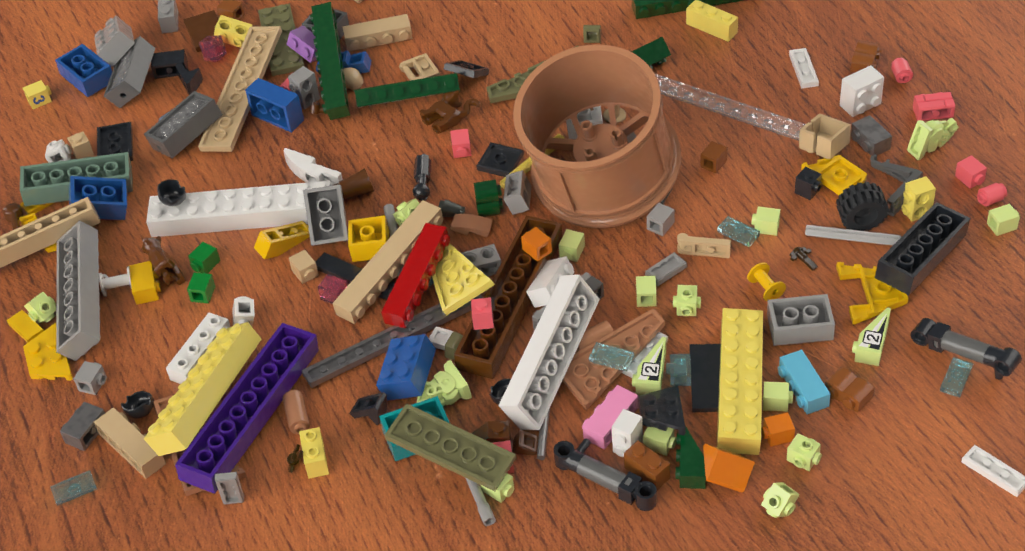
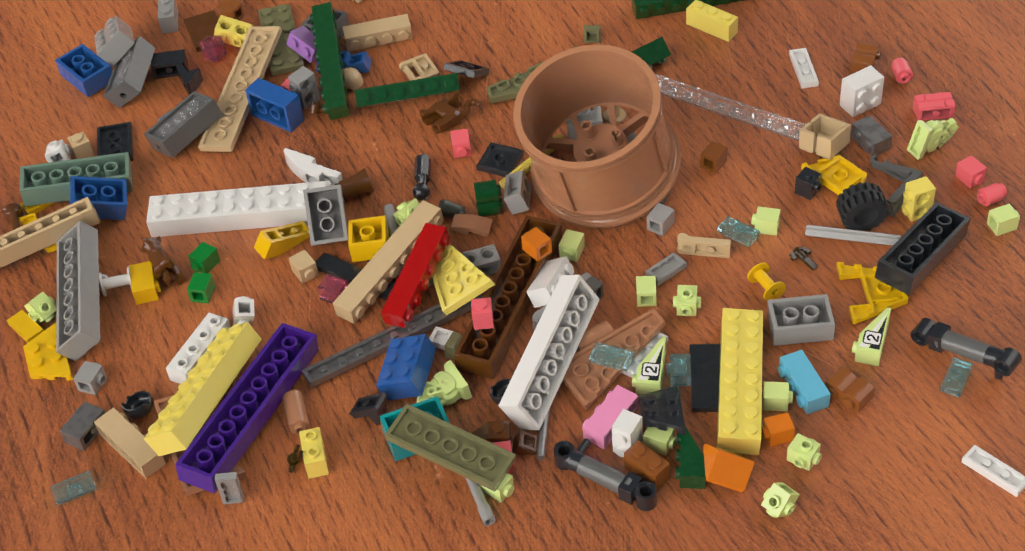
(37, 94): light yellow brick -> none
(171, 193): black hair -> none

